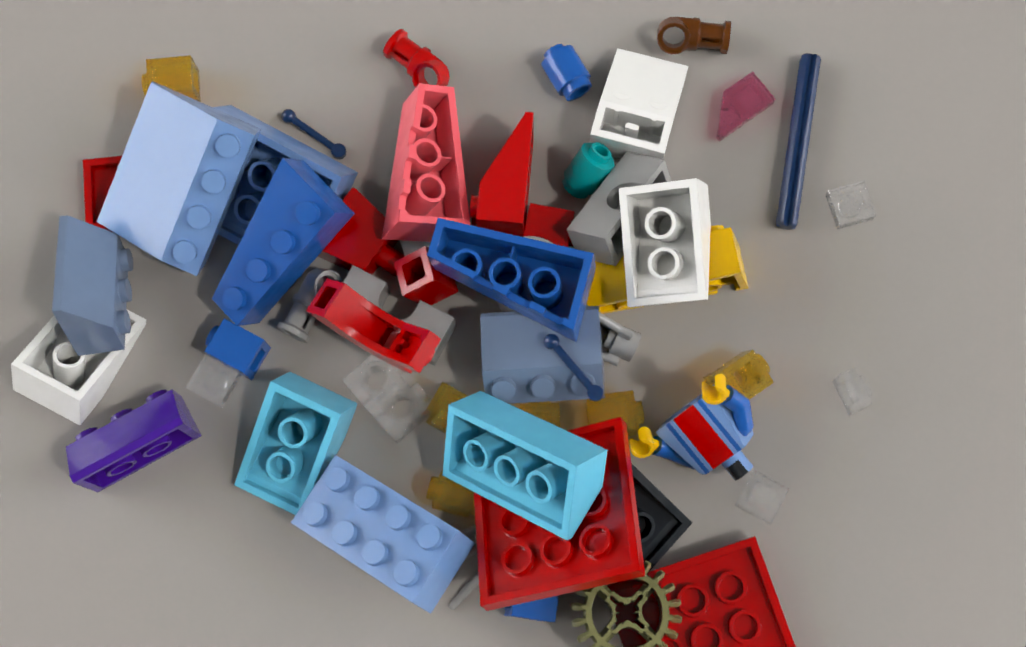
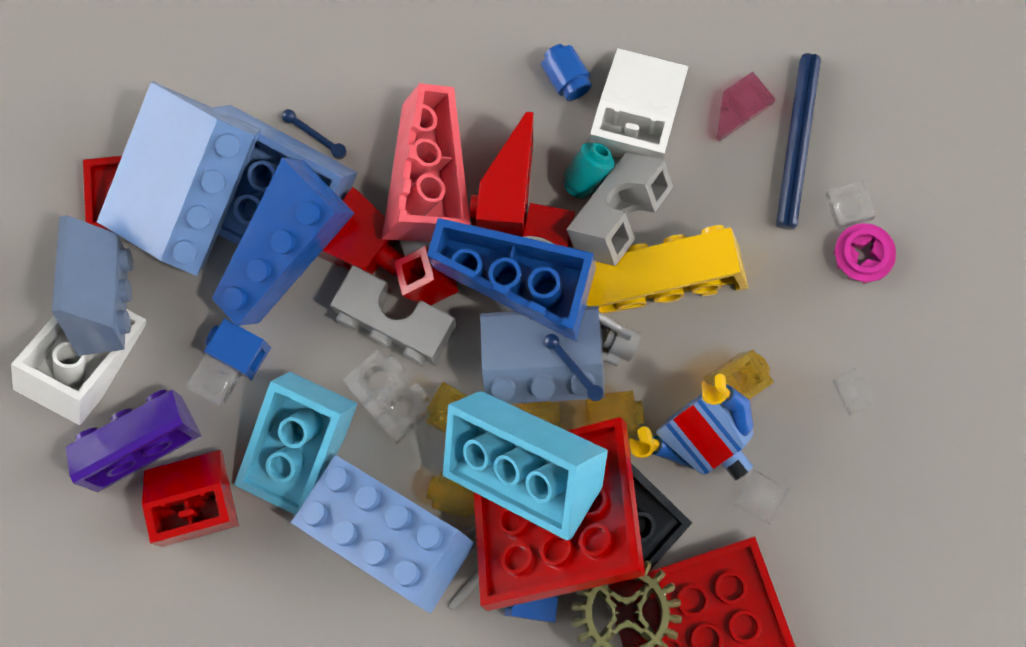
(175, 73): clear yellow brick -> none
(188, 499): none -> red slope
(298, 319): light grey connector -> none
(372, 328): red arch -> none
(415, 58): red connector -> none
(666, 242): white slope -> none
(697, 35): reddish brown connector -> none
(882, 250): none -> dark pink gear

